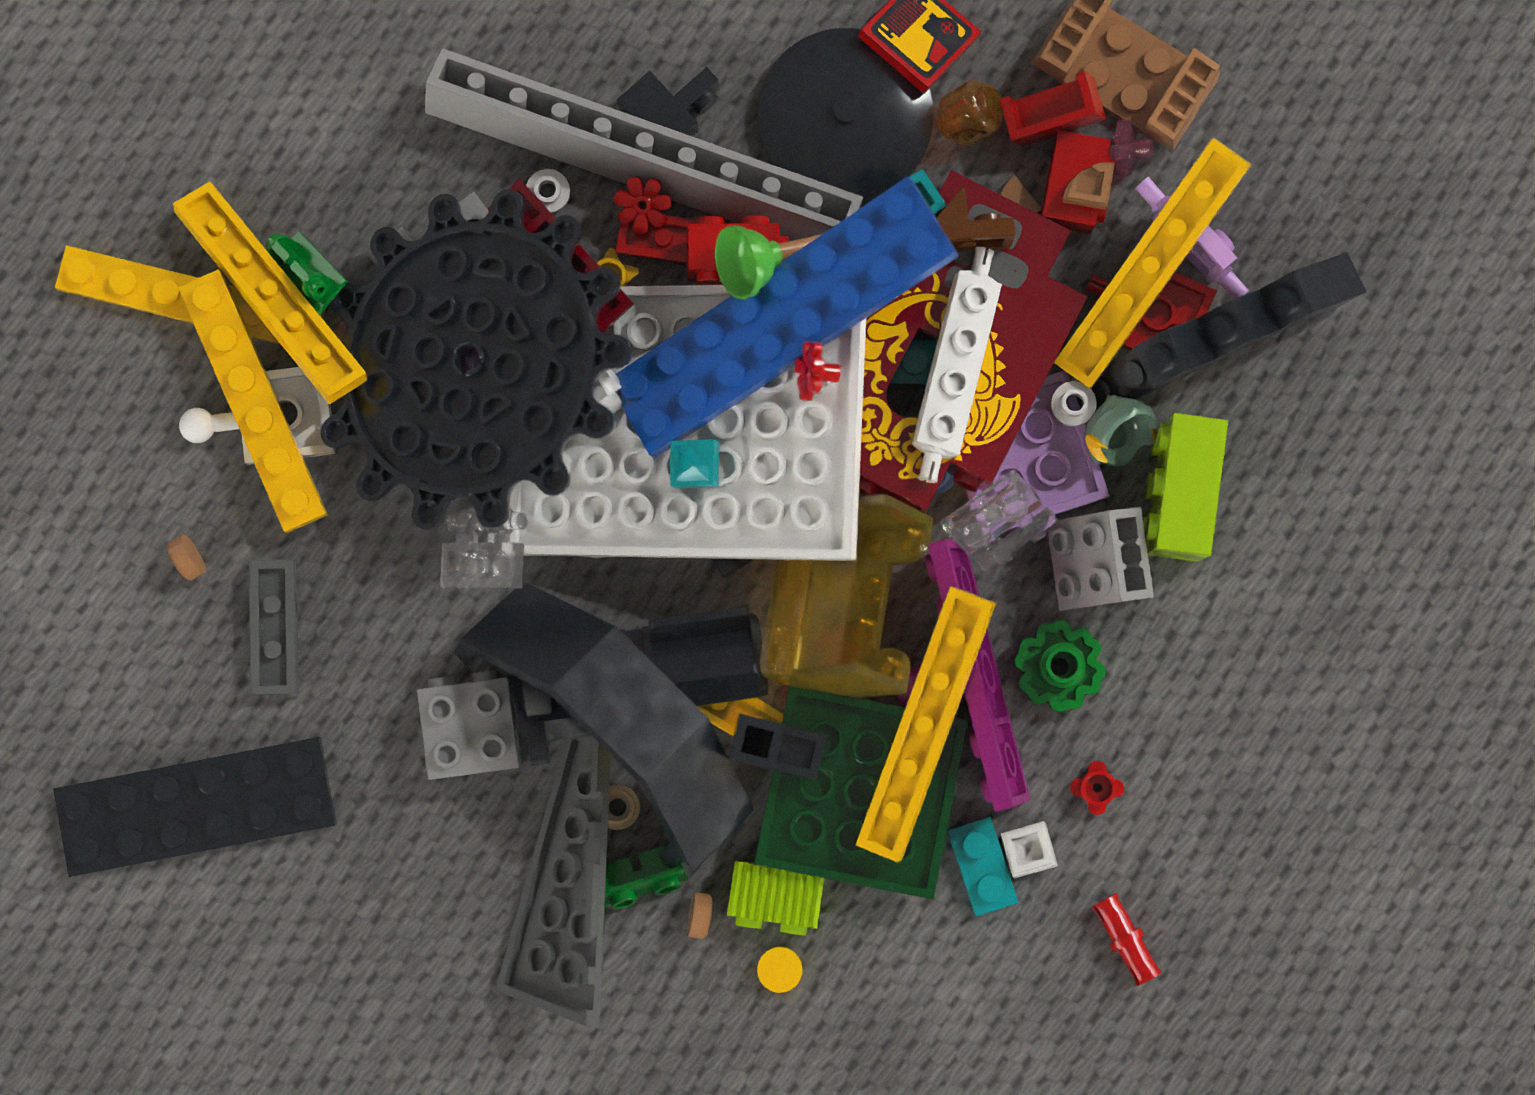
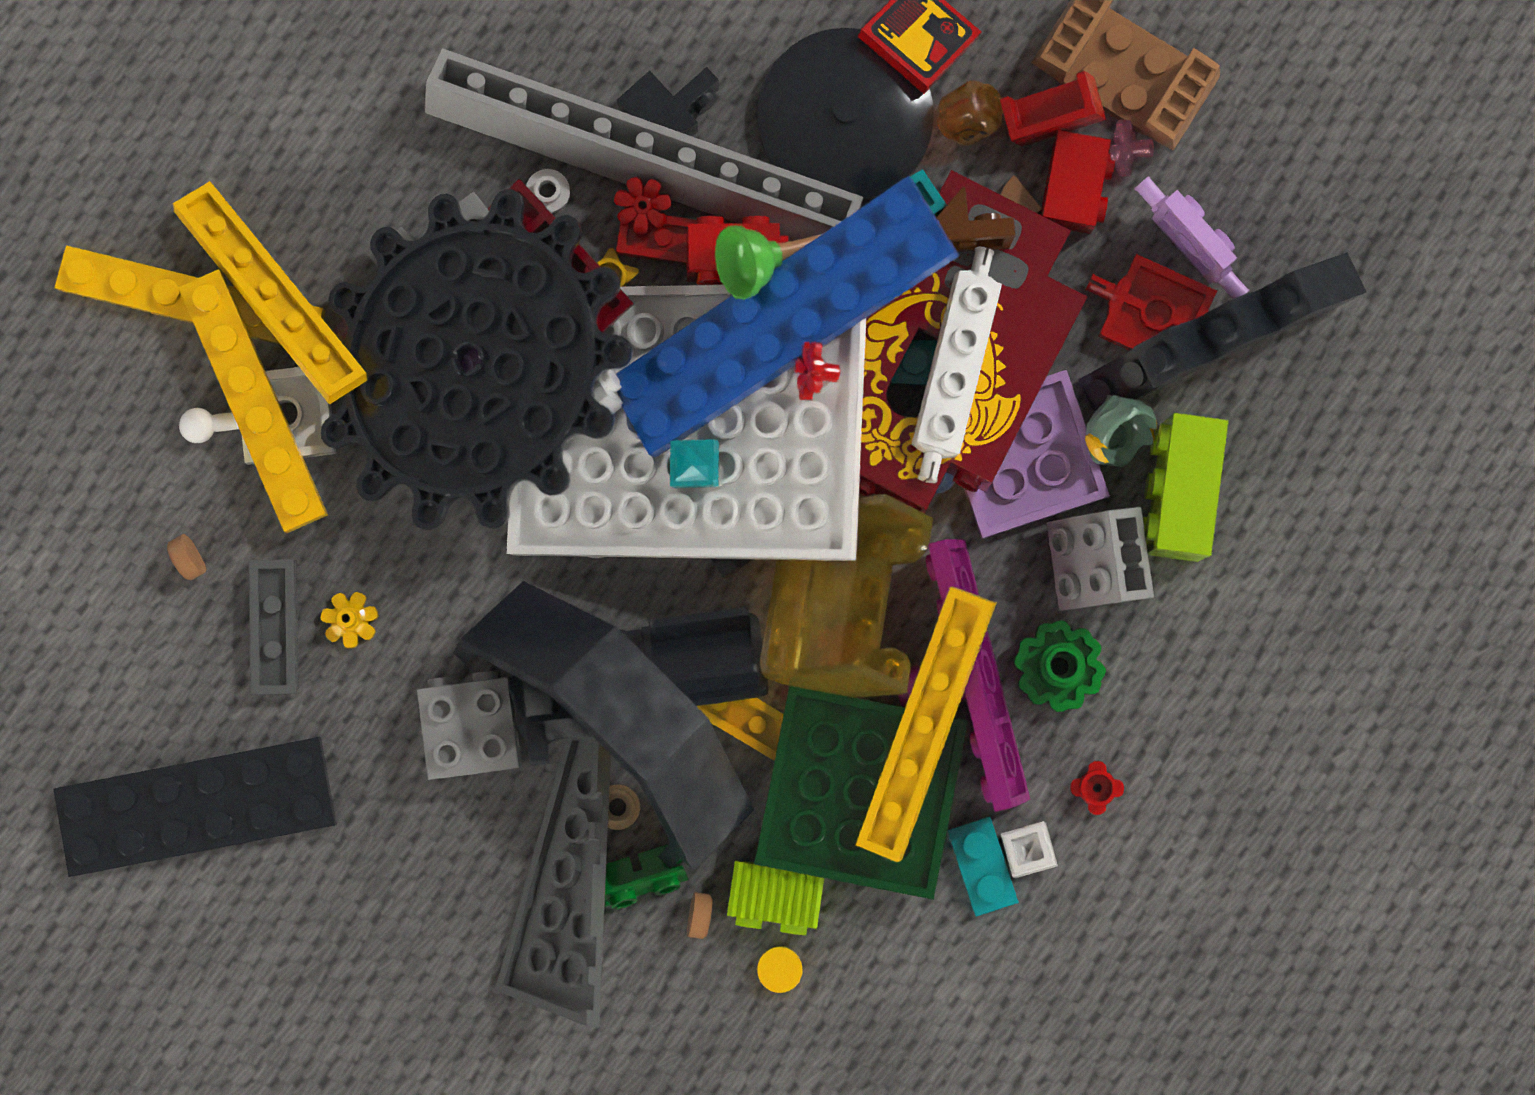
(306, 269): green hinge -> none
(358, 621): none -> yellow plant
(484, 564): clear plate -> none
(777, 746): black brick -> none
(994, 512): clear plate -> none
(1063, 413): white plate -> none
(1091, 186): medium nougat tile -> none
(1126, 939): red pin -> none
(1152, 262): yellow plate -> none

